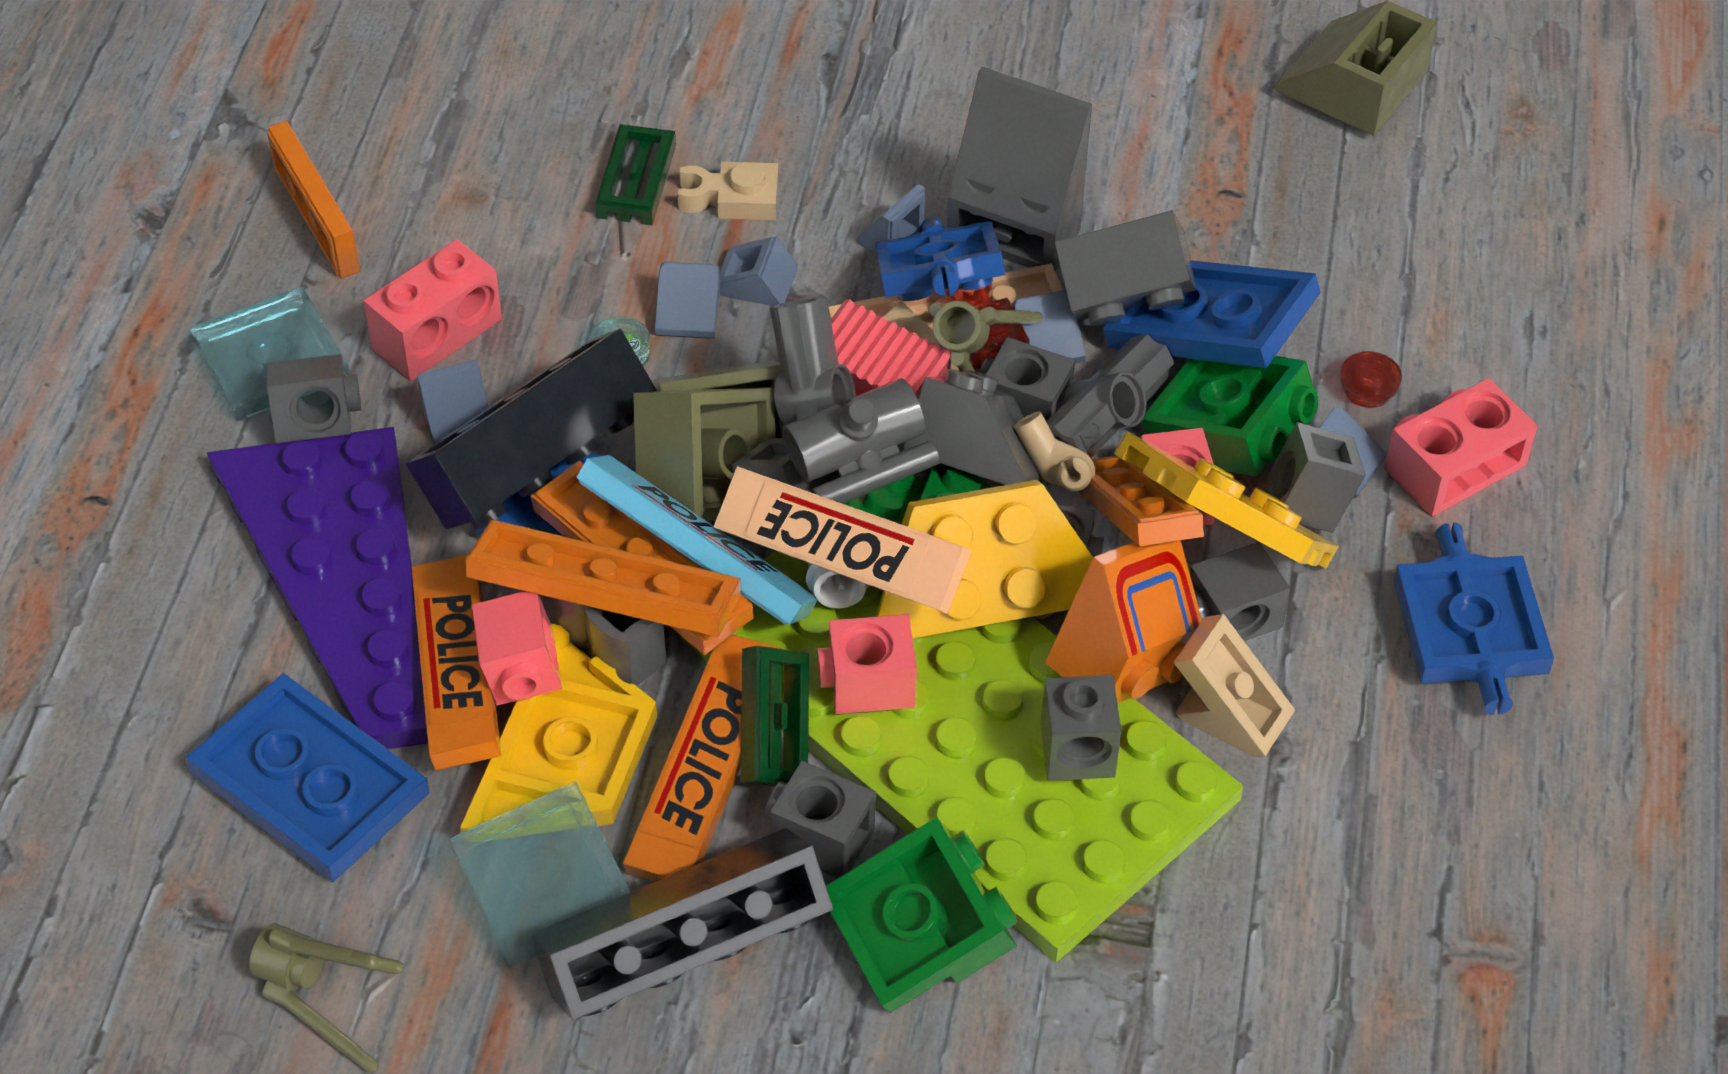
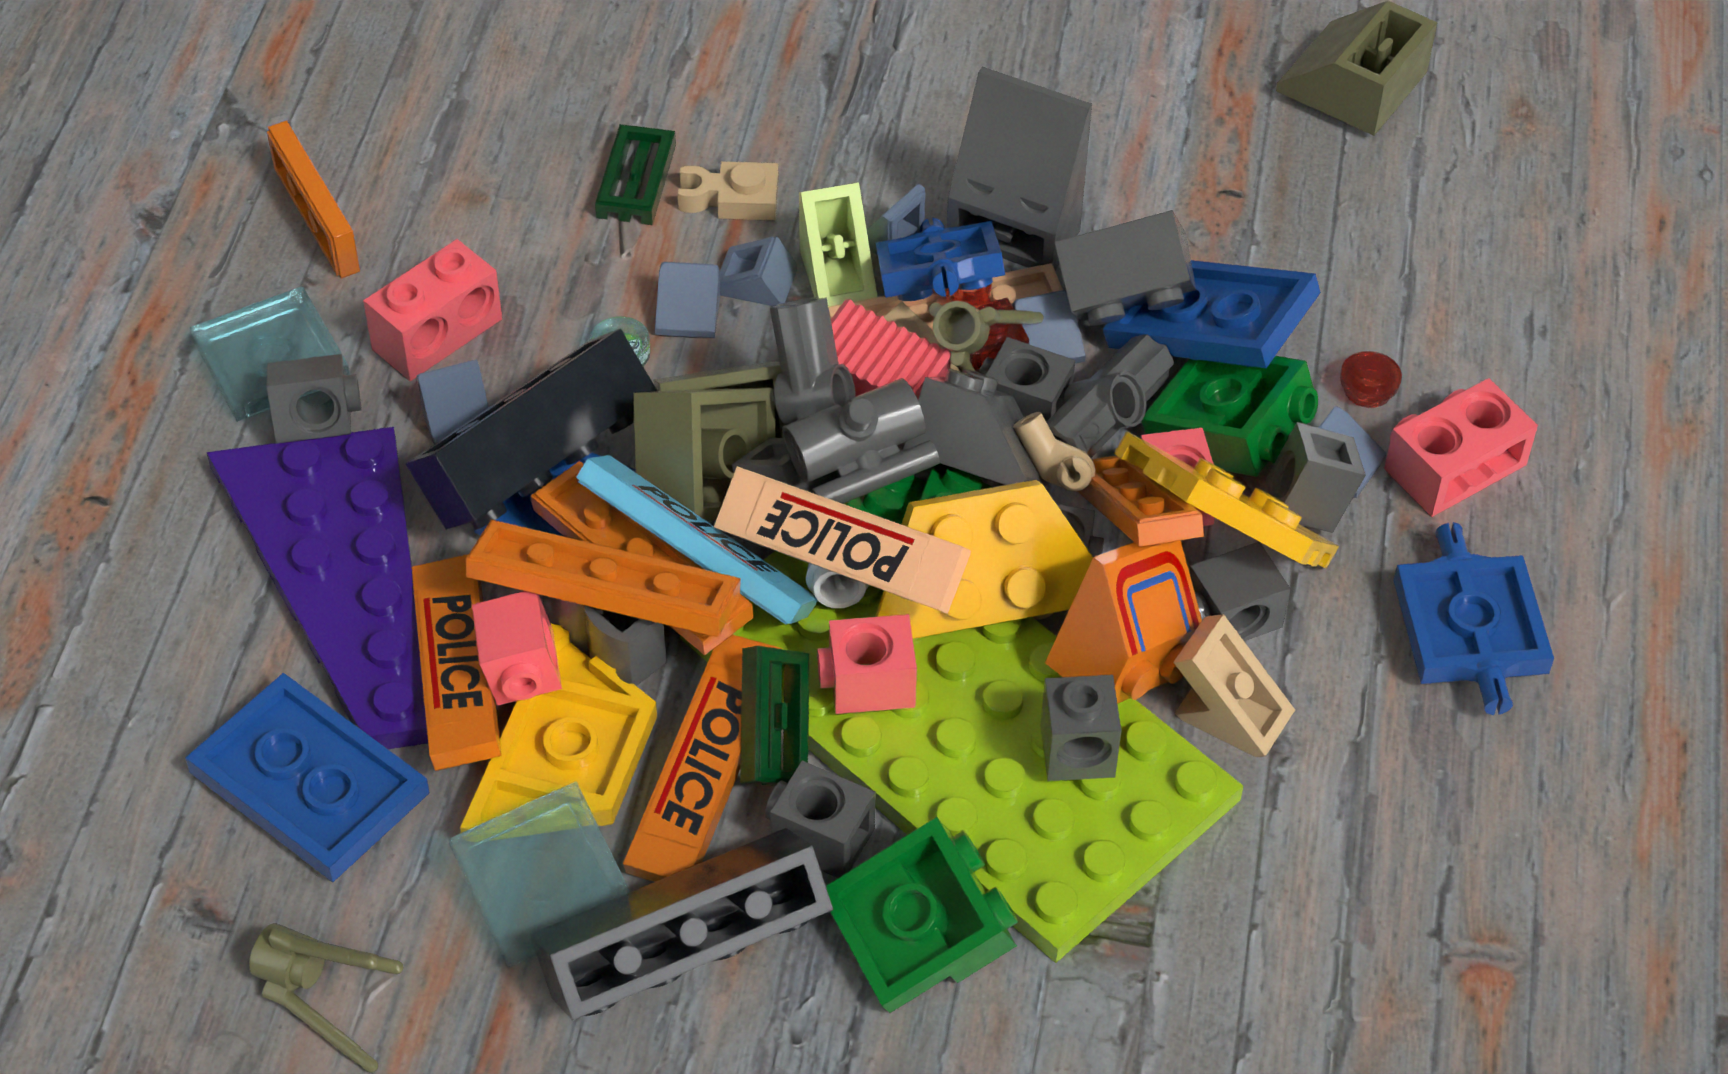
(836, 244): none -> yellowish green slope

